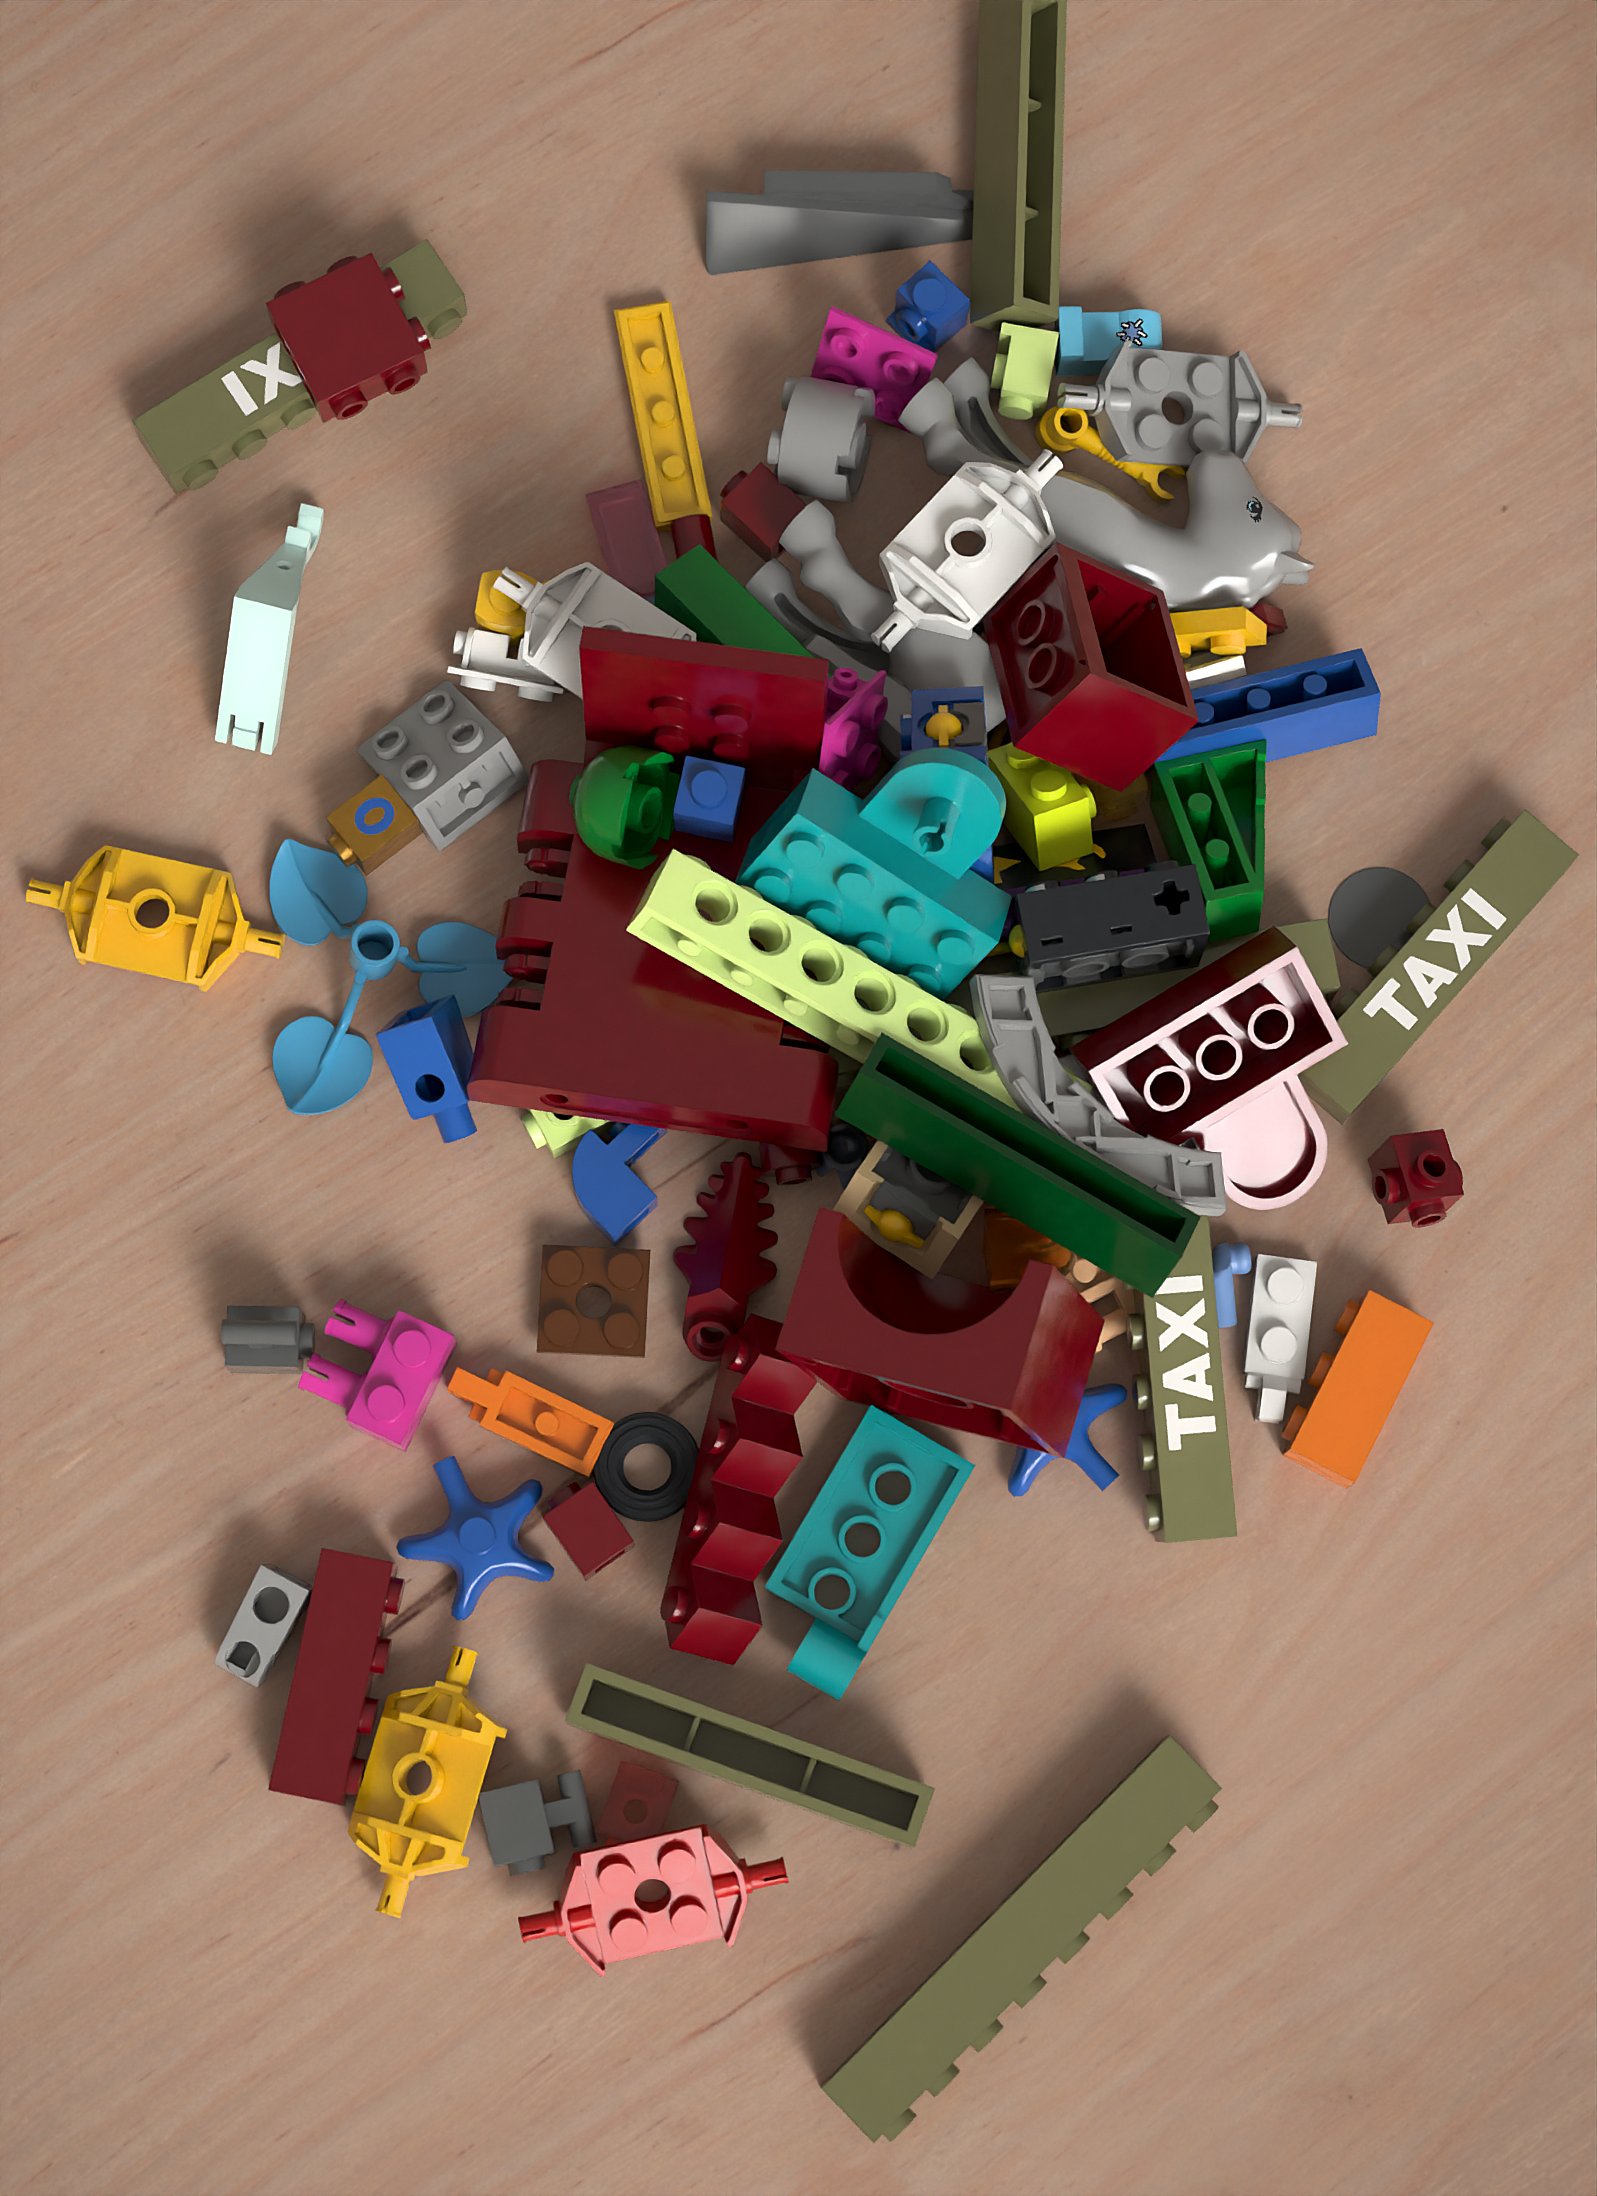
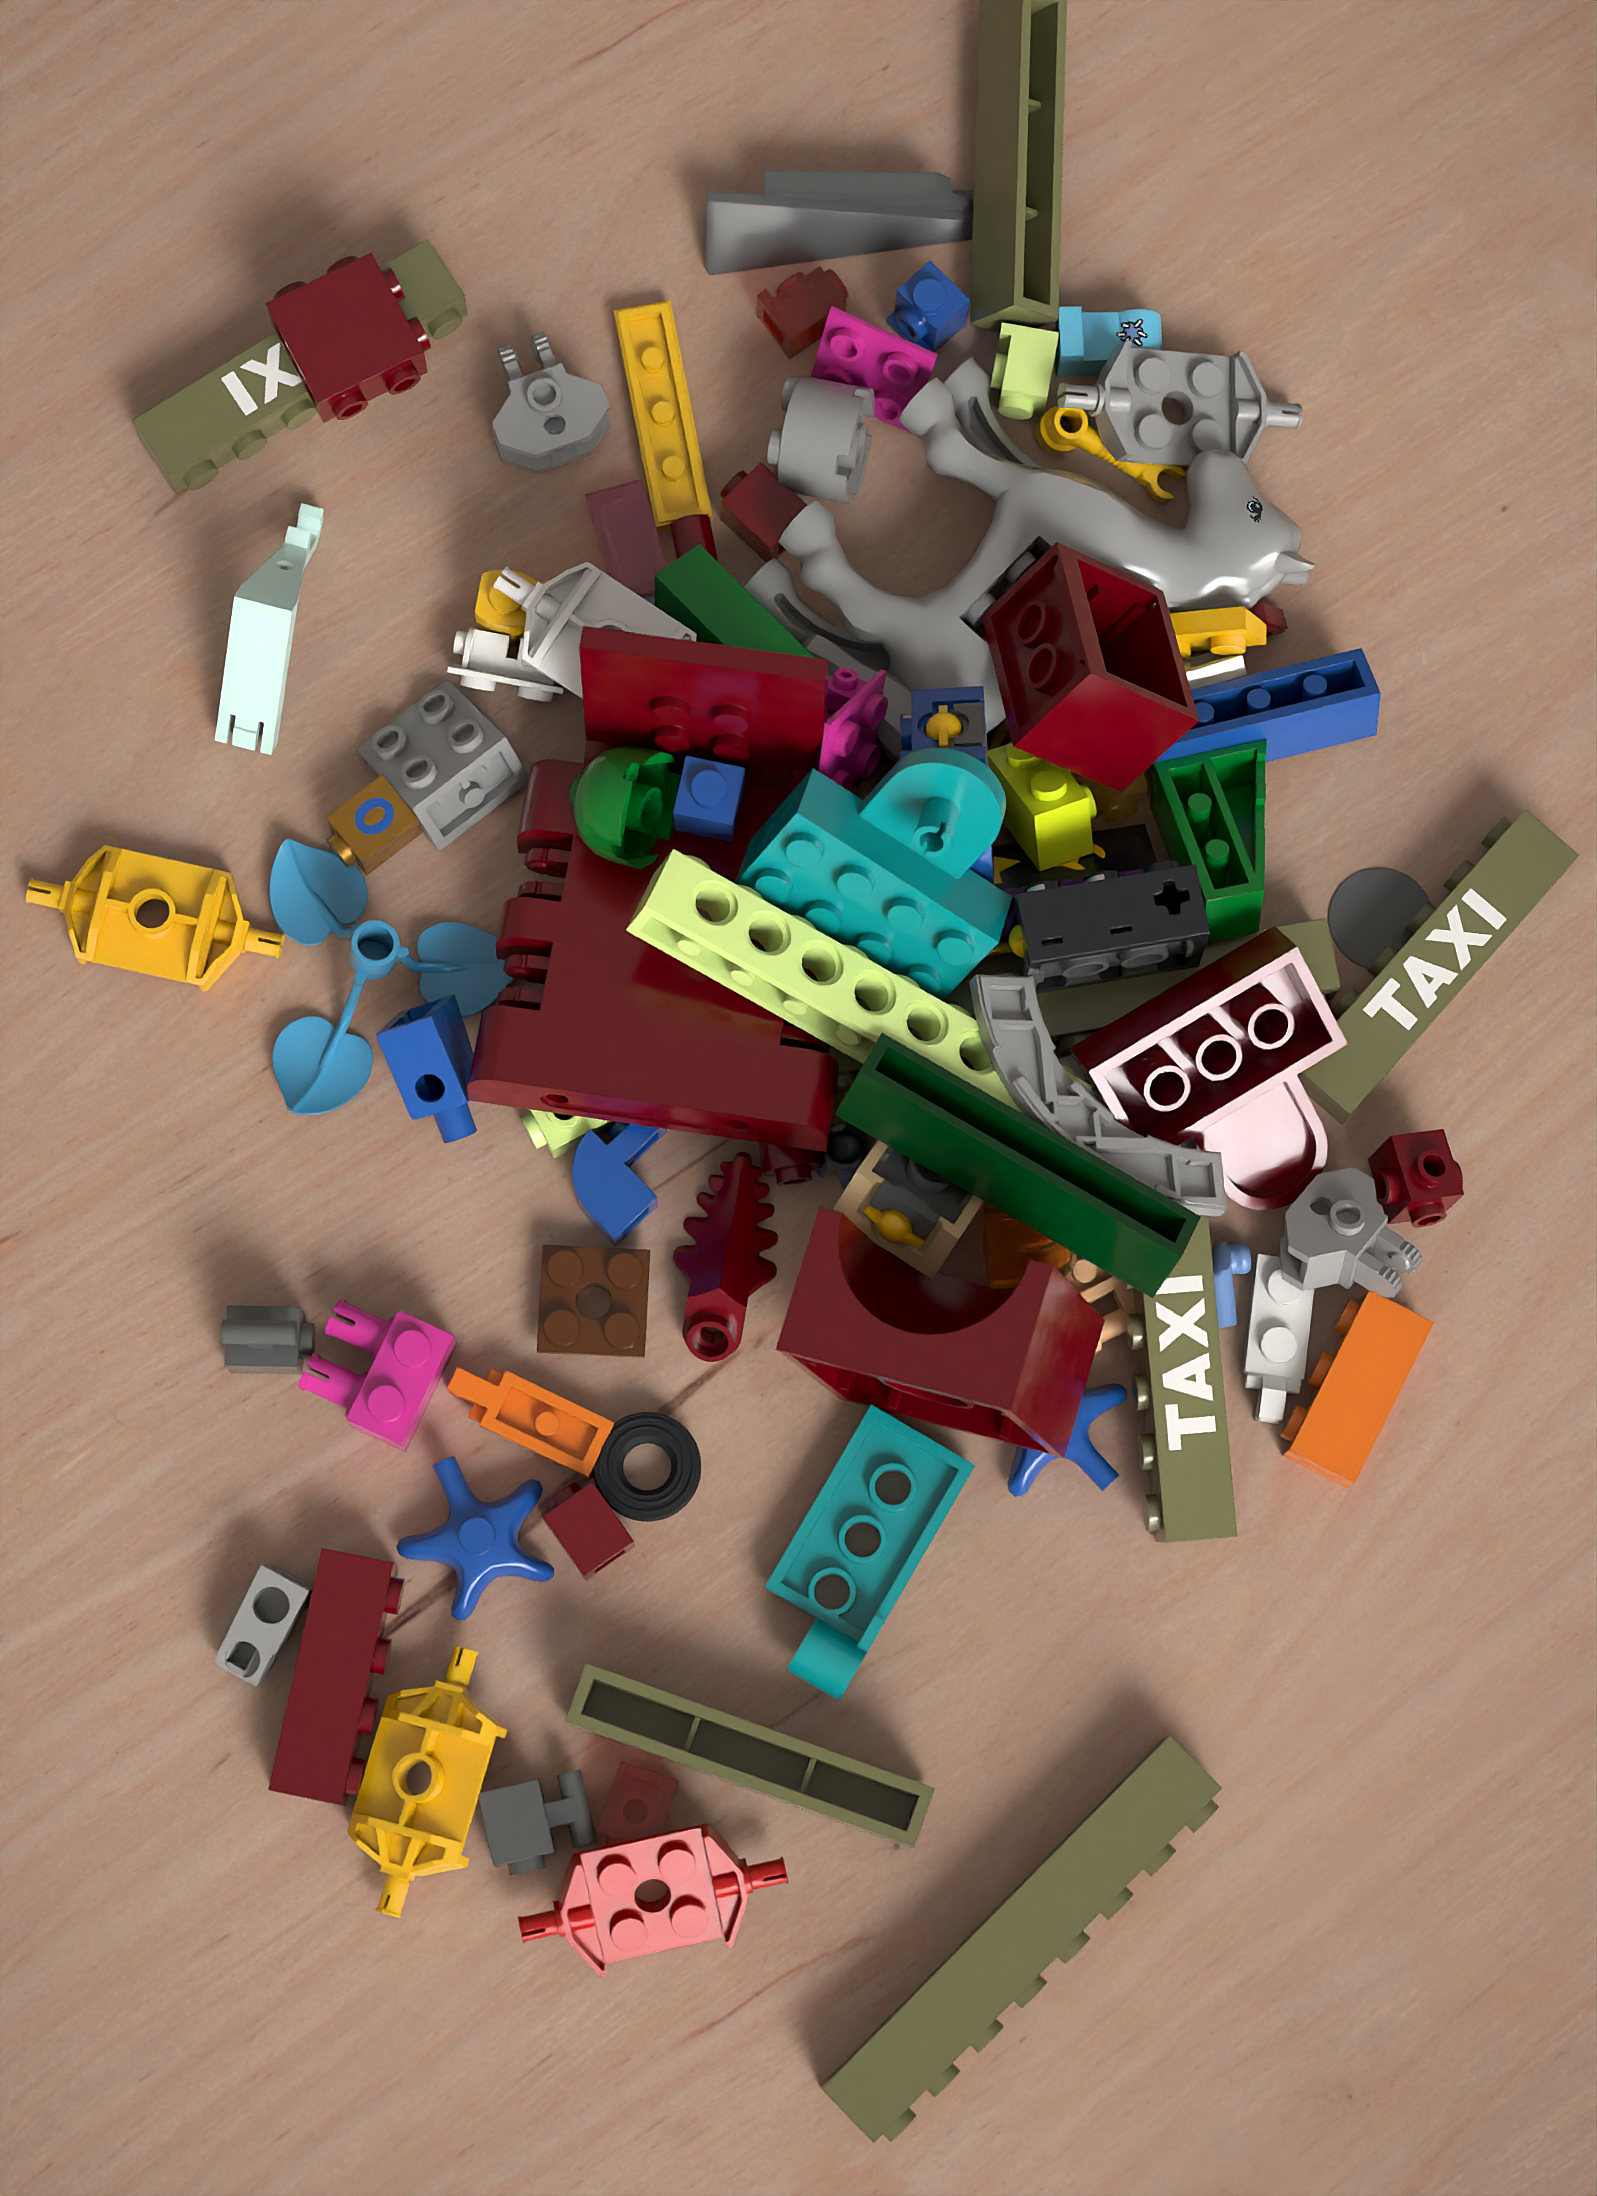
(547, 413): none -> light grey hinge
(730, 1507): dark red brick -> none
(801, 308): none -> clear red brick
(951, 591): white plate -> none
(1337, 1234): none -> light grey hinge

